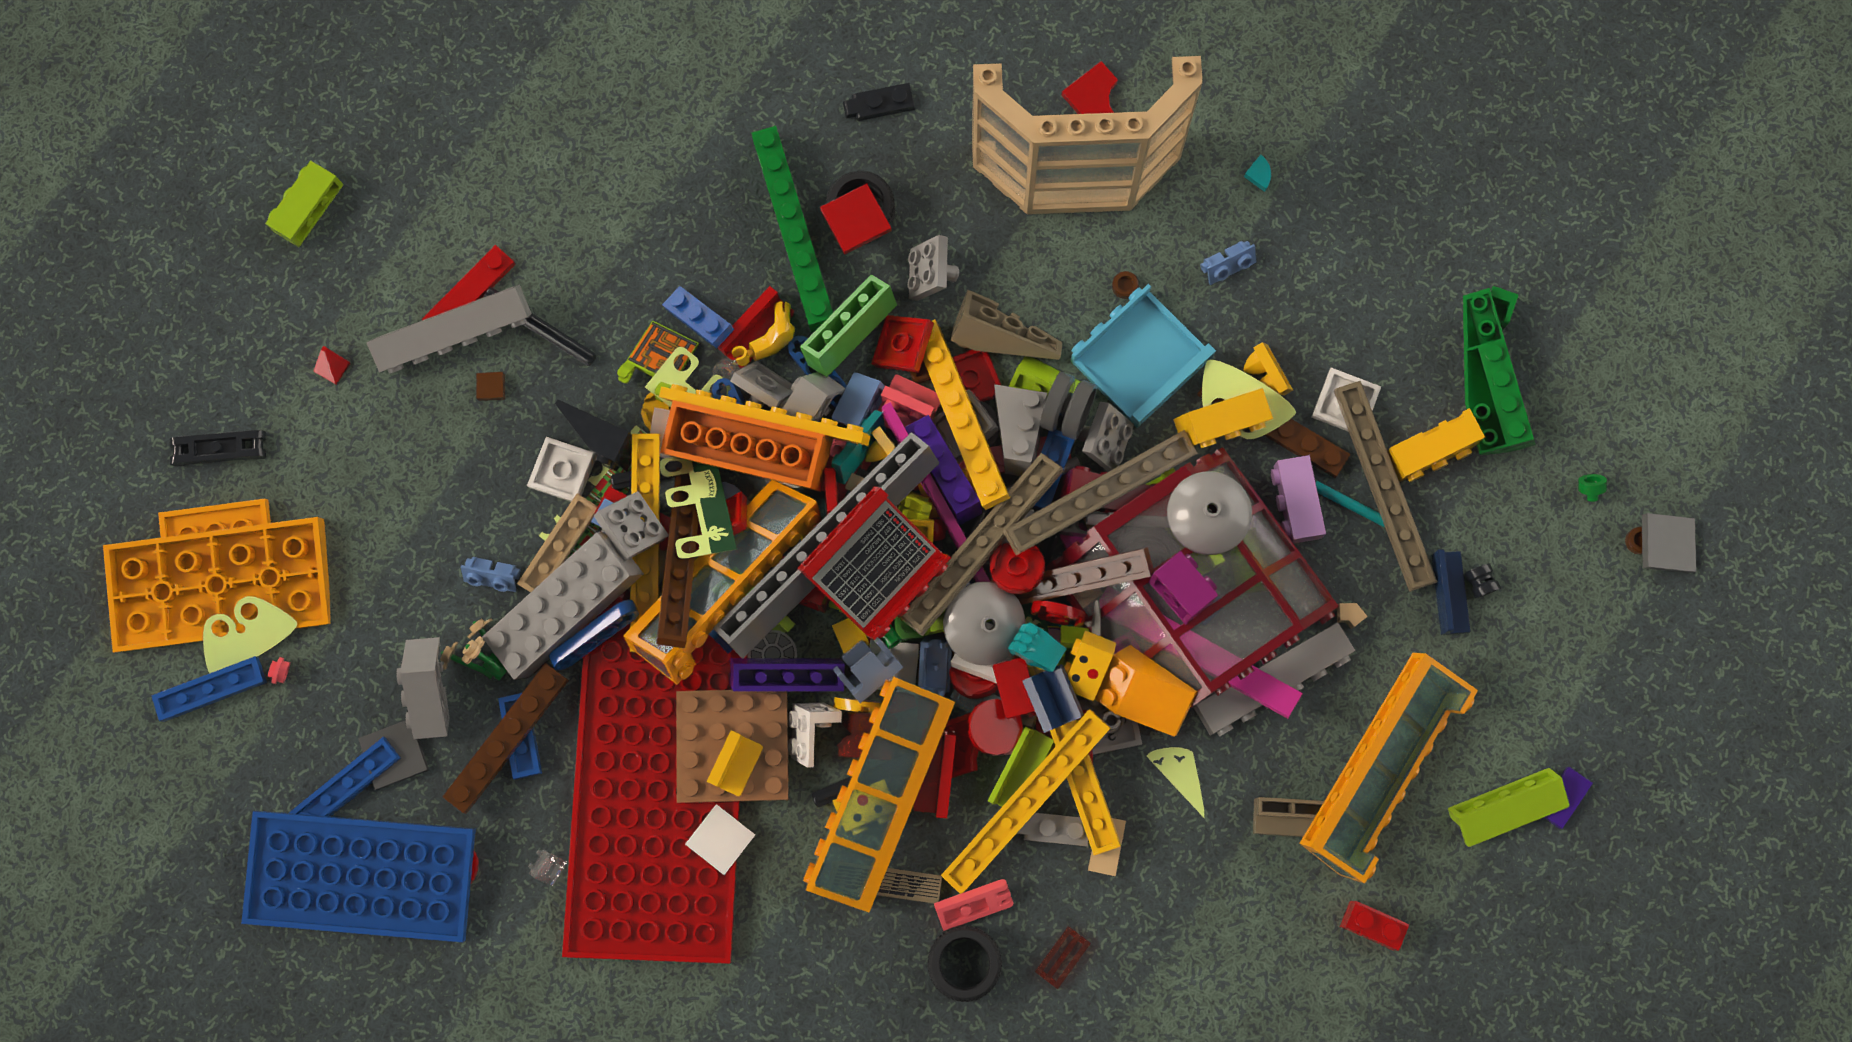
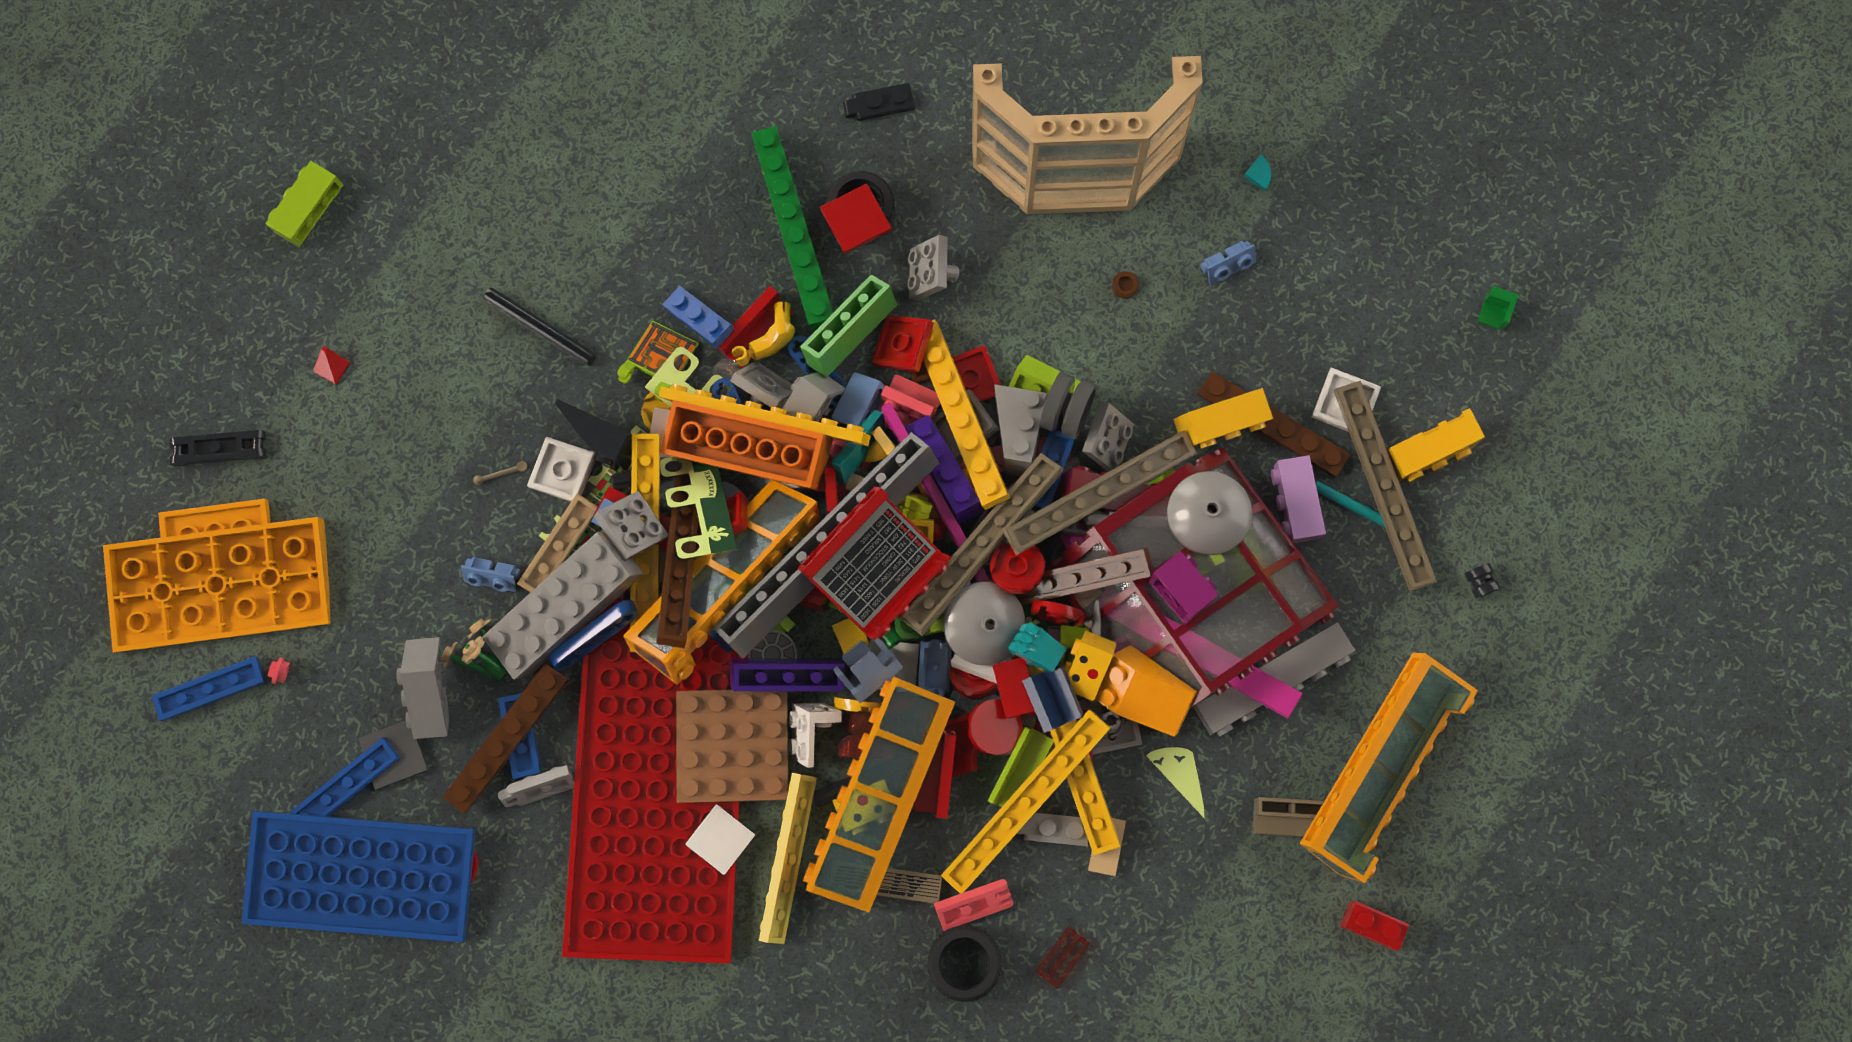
(260, 634): yellowish green piece -> none
(449, 328): light grey brick -> none
(475, 282): red plate -> none
(490, 386): reddish brown tile -> none
(521, 466): none -> dark tan hinge
(537, 787): none -> light grey hinge
(547, 867): clear tile -> none
(735, 763): yellow panel -> none
(787, 859): none -> light yellow plate
(989, 330): dark tan wedge -> none
(1091, 91): red tile -> none
(1140, 356): medium azure panel -> none
(1228, 382): yellowish green piece -> none
(1263, 361): yellow tile -> none
(1350, 613): tan piece -> none
(1450, 592): dark blue panel -> none
(1491, 380): green wedge -> none
(1510, 806): lime panel -> none
(1576, 788): dark purple tile -> none
(1592, 486): green tile -> none
(1634, 540): reddish brown tile -> none
(1668, 543): dark grey tile -> none

